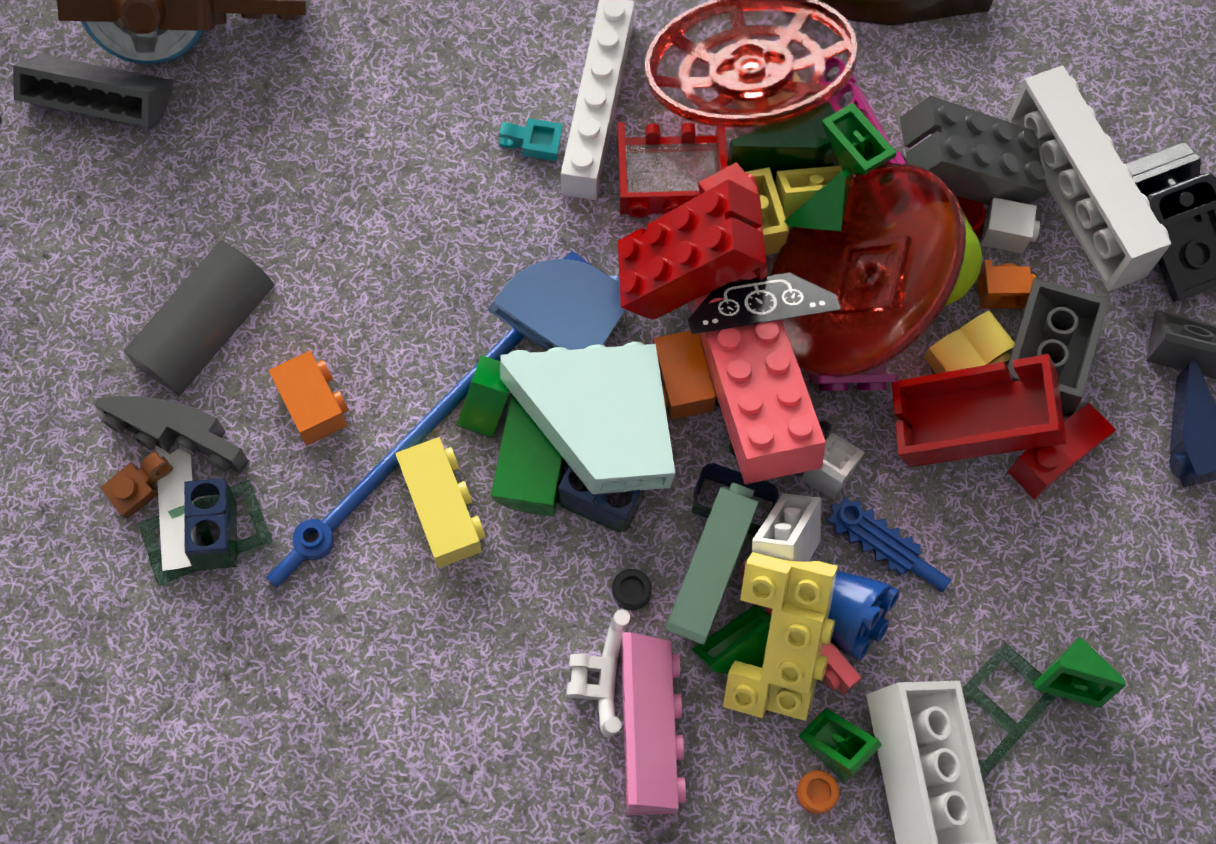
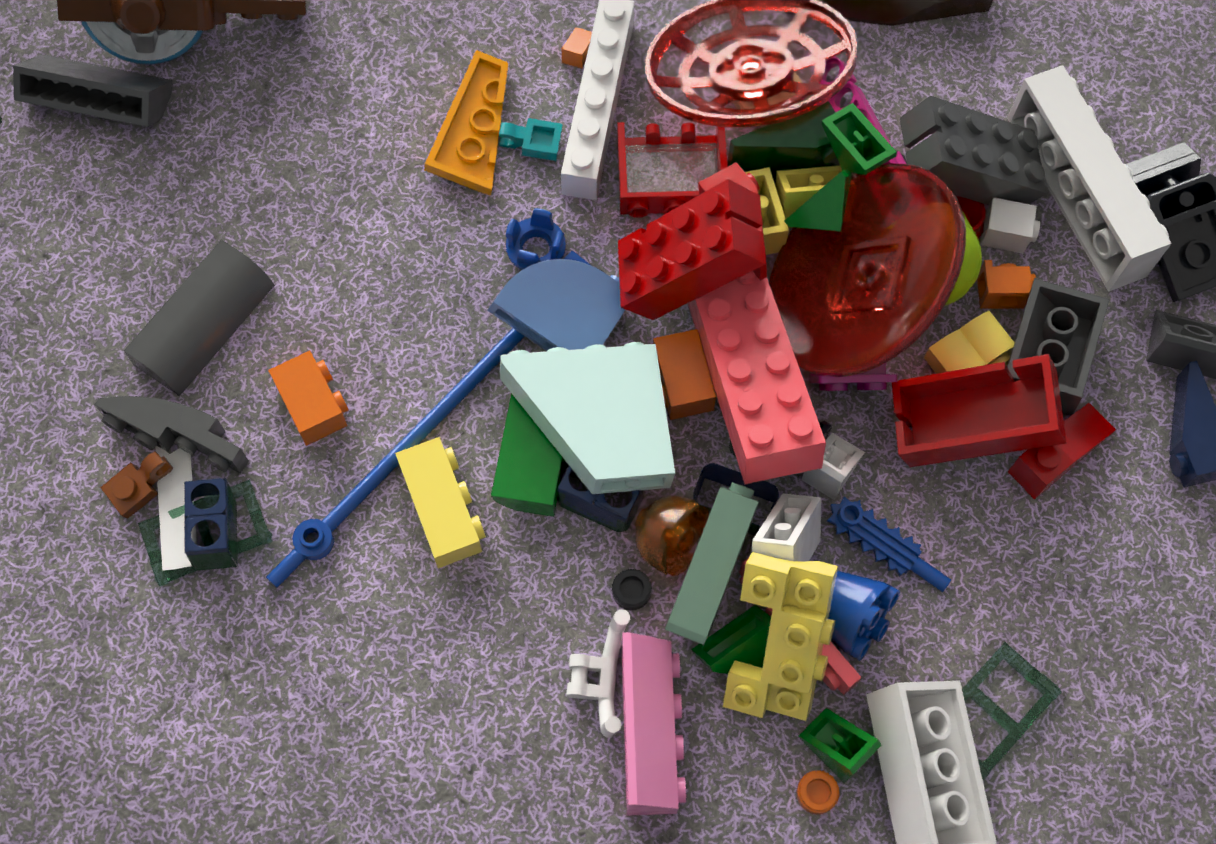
(470, 133): none -> light orange wing
(484, 399): green slope -> none
(540, 226): none -> blue piece
(576, 48): none -> piece
(669, 532): none -> clear orange cylinder
(770, 300): black sticker -> none
(1081, 676): green slope -> none

